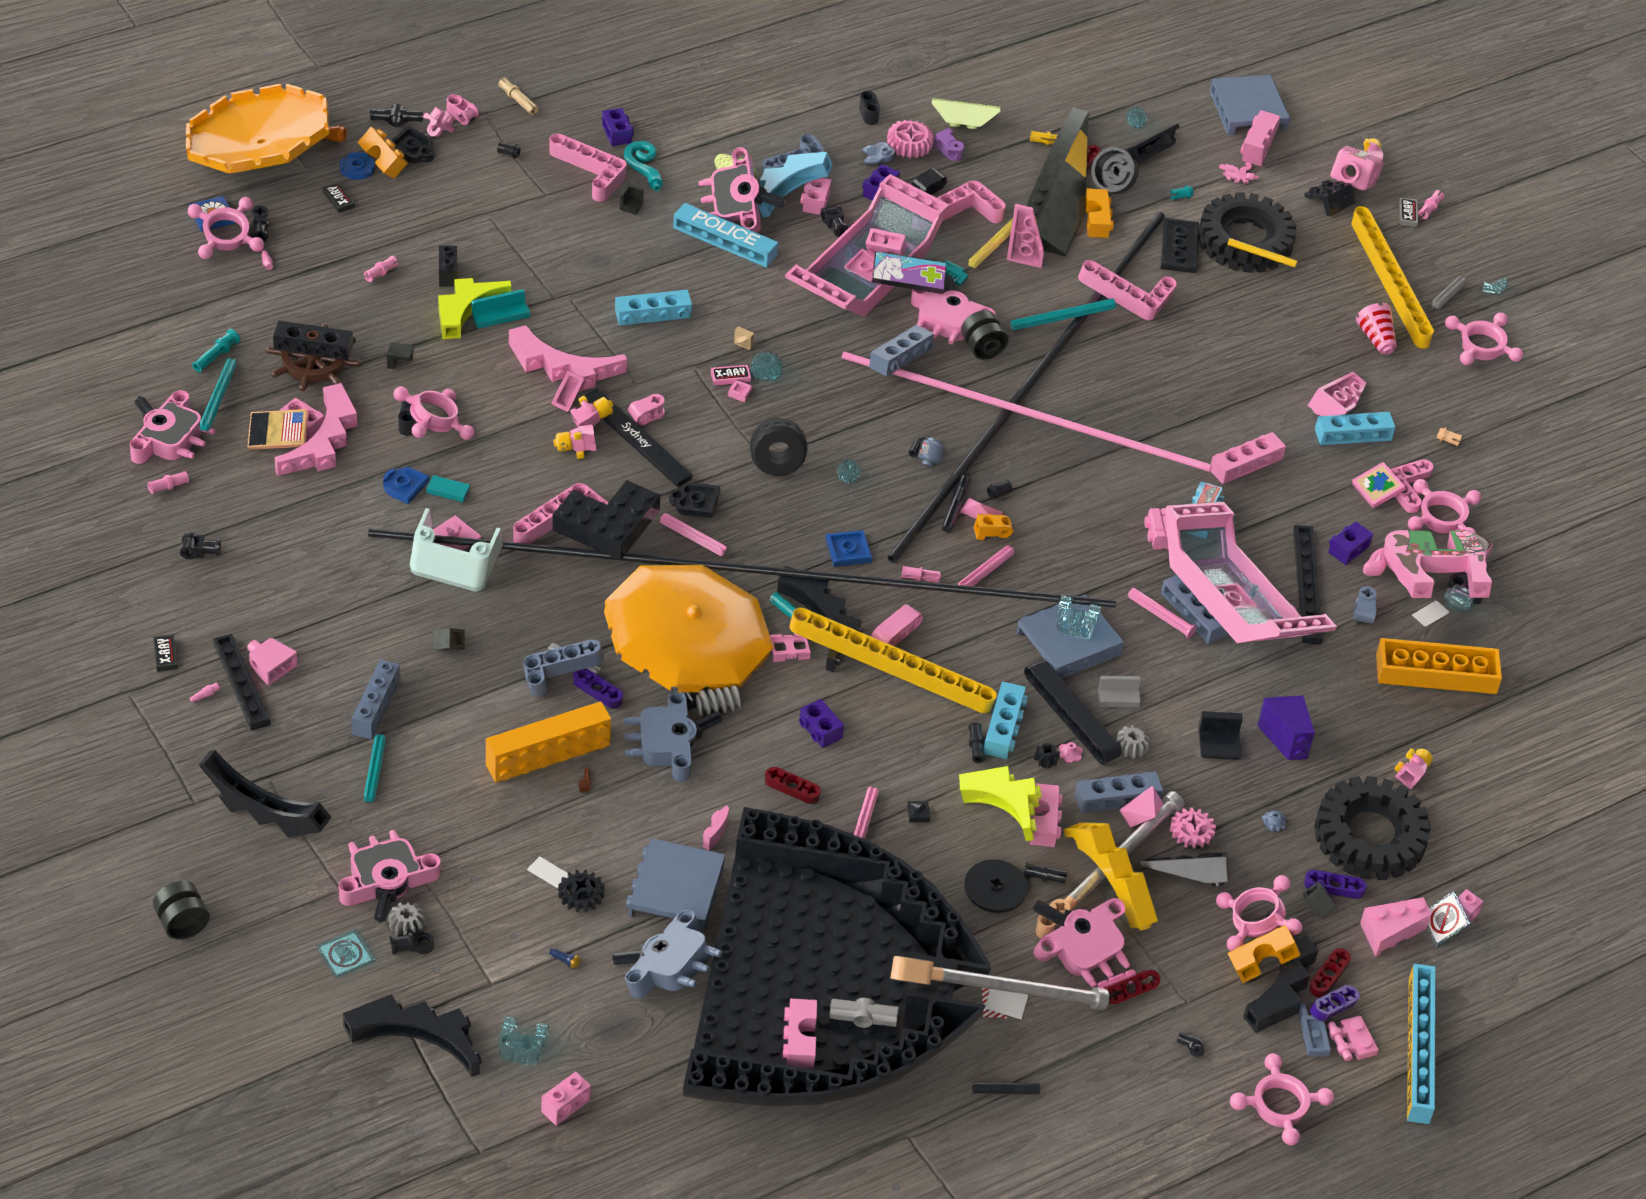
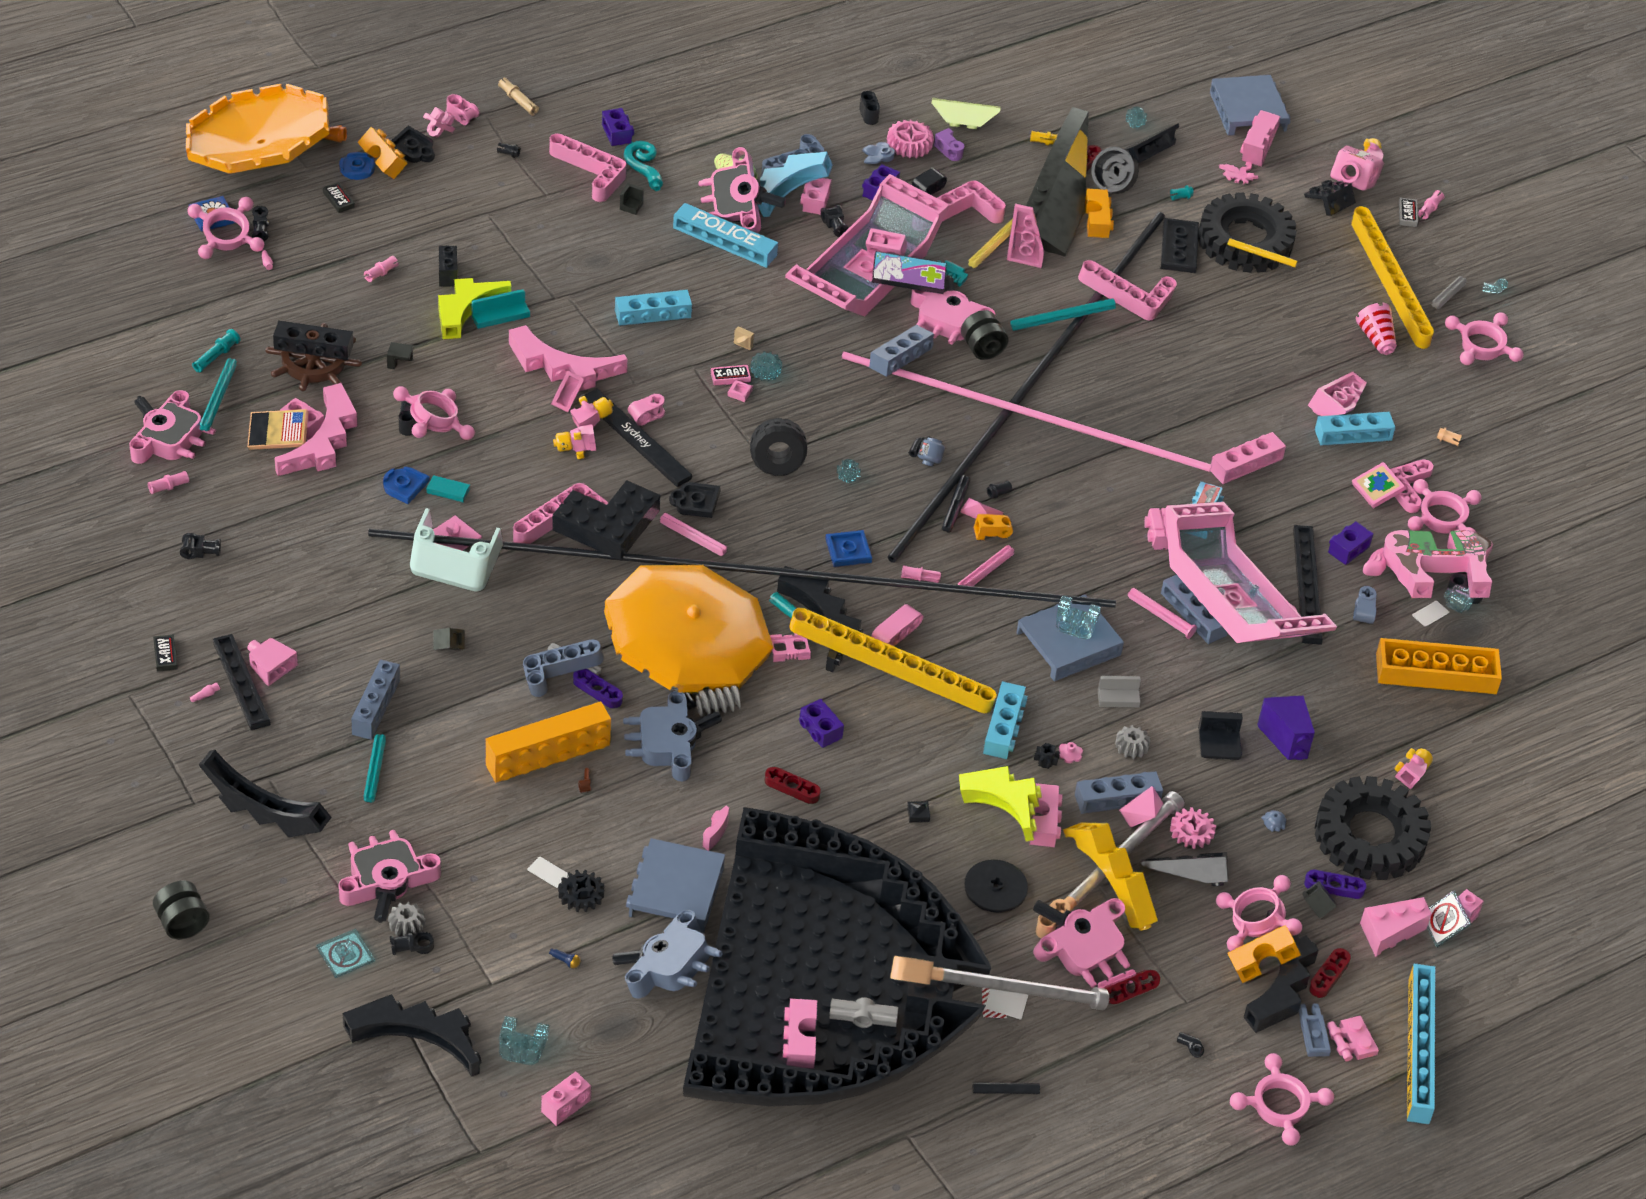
(396, 115): black pin -> none
(866, 812): bright pink axle -> none
(976, 742): black pin -> none
(1045, 873): black pin -> none
(1072, 712): black beam -> none
(1332, 1009): dark purple beam -> none

